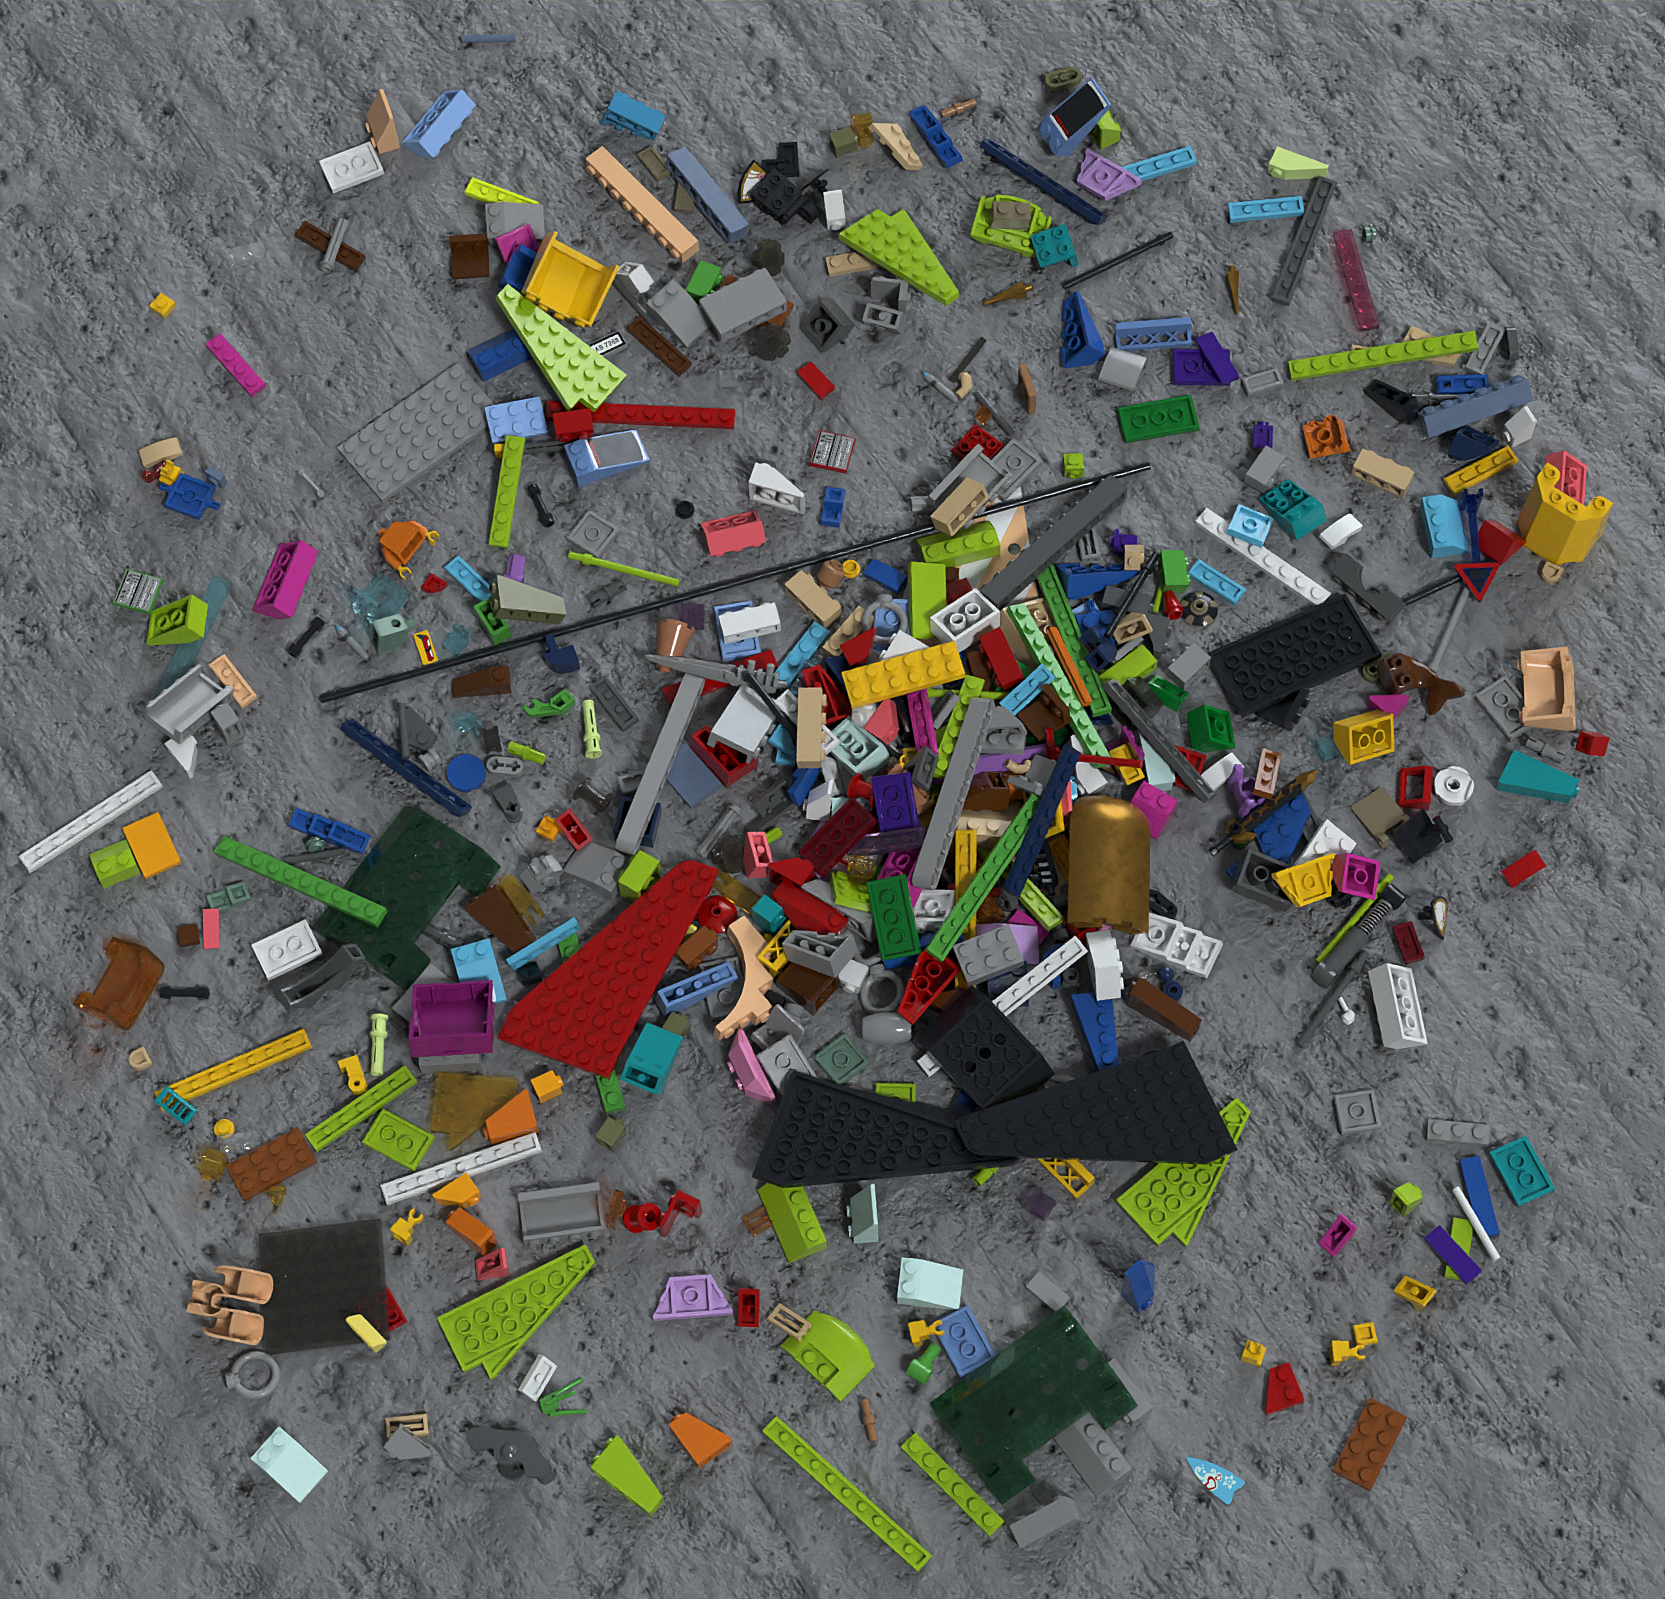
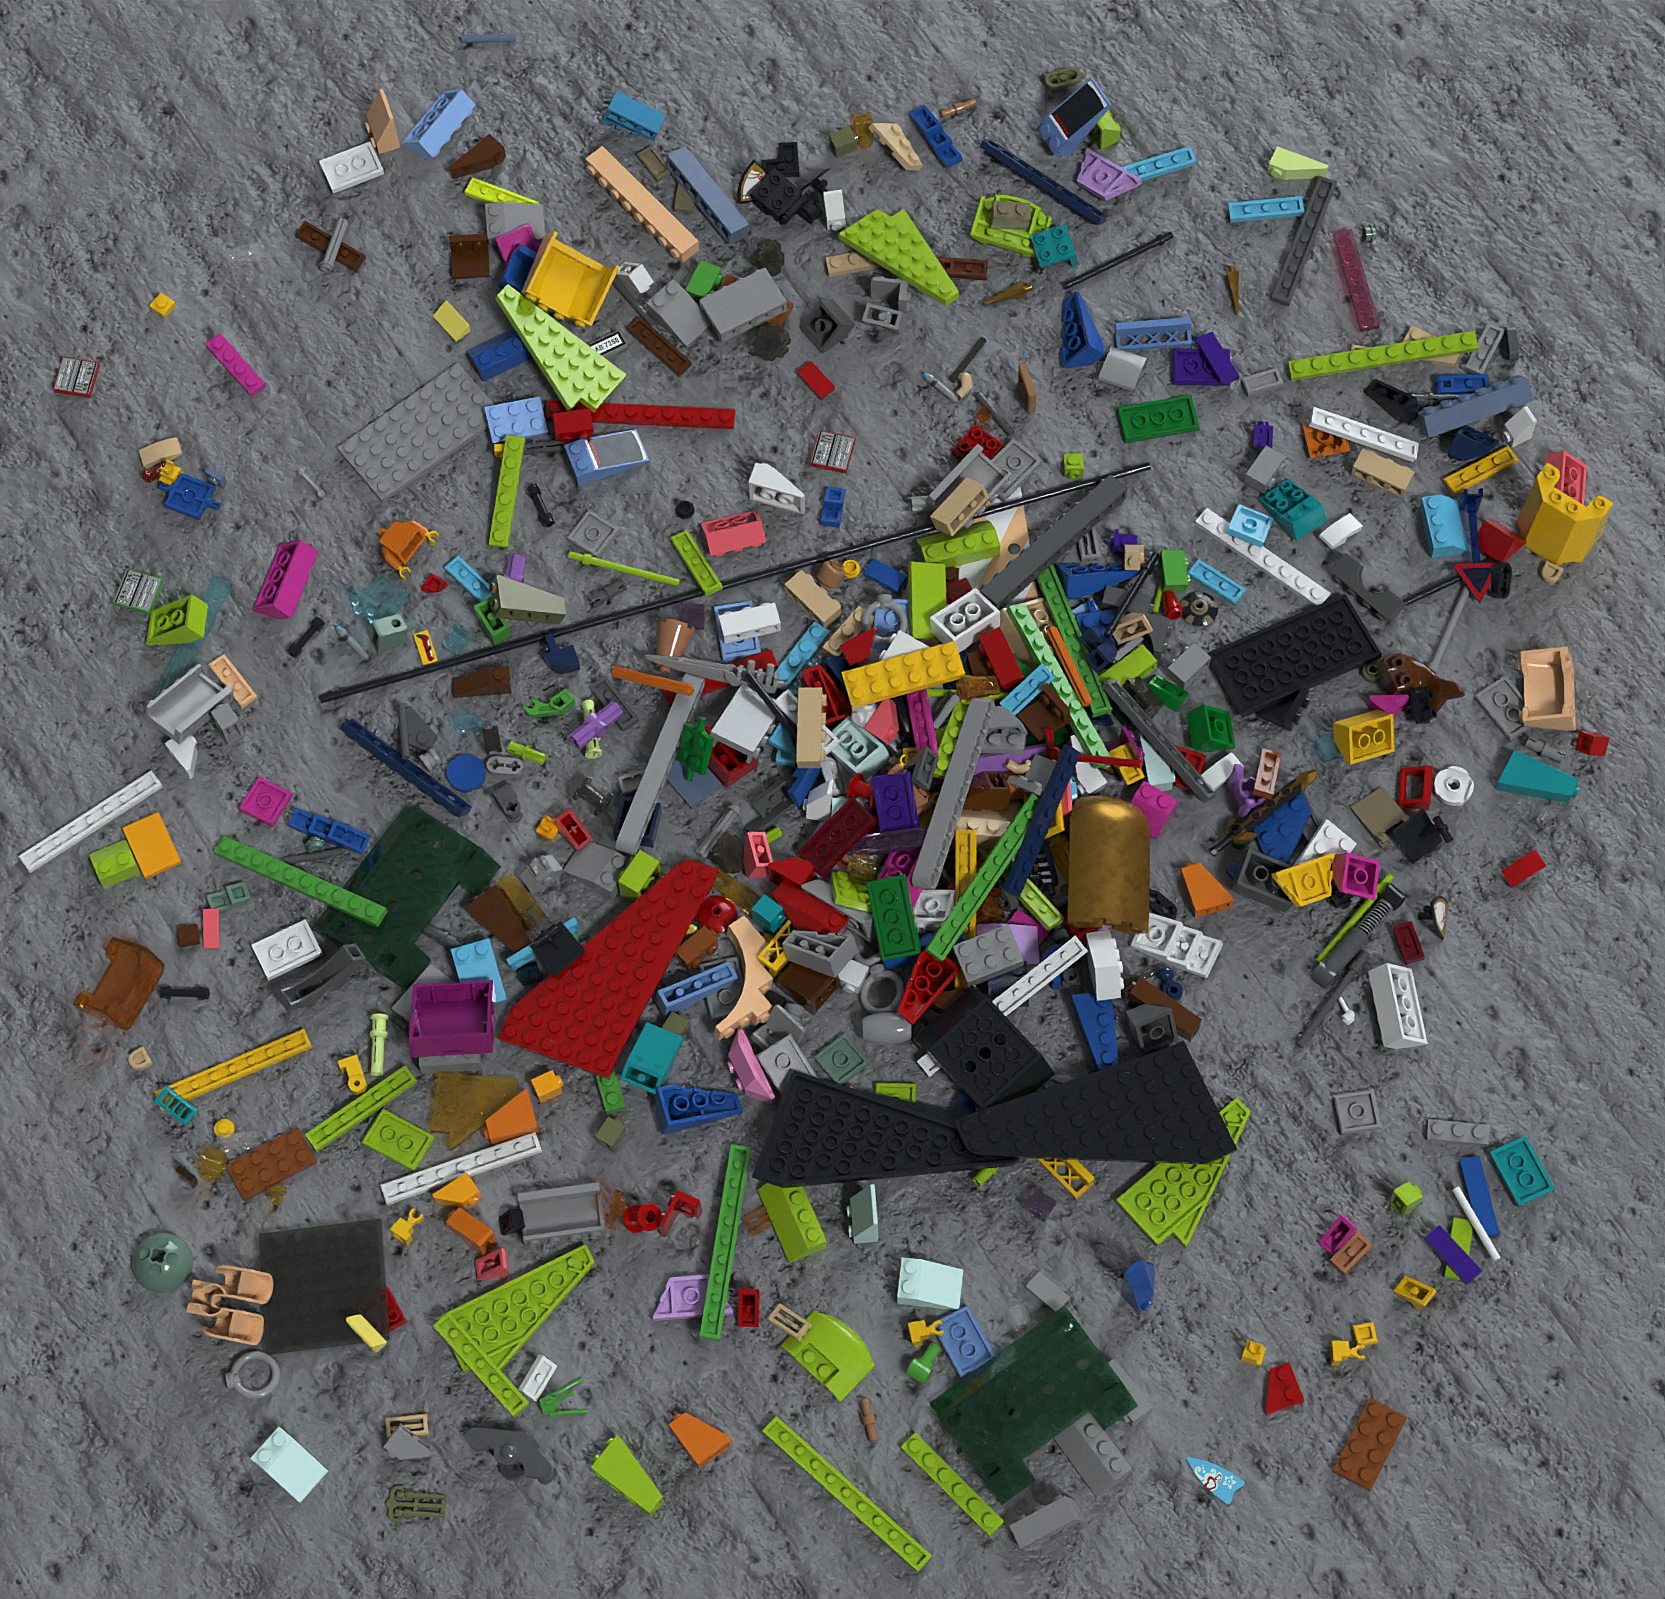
(76, 377): none -> tile
(168, 1270): none -> sand green piece
(187, 1176): none -> dark brown tile
(265, 801): none -> dark pink tile
(408, 1513): none -> olive piece
(451, 321): none -> light yellow slope
(479, 158): none -> reddish brown slope
(481, 1365): none -> lime plate
(511, 1221): none -> black slope
(557, 948): none -> black plate
(596, 725): none -> medium lavender piece
(652, 680): none -> orange axle
(686, 1107): none -> blue wedge
(695, 748): none -> green plate
(696, 563): none -> lime tile
(725, 1243): none -> bright green plate
(965, 268): none -> copper plate
(977, 687): none -> clear orange slope
(1151, 1027): none -> dark grey slope
(1204, 891): none -> orange slope
(1351, 1253): none -> nougat plate
(1363, 434): none -> white plate
(1418, 706): none -> black hips
(1501, 580): none -> black beam

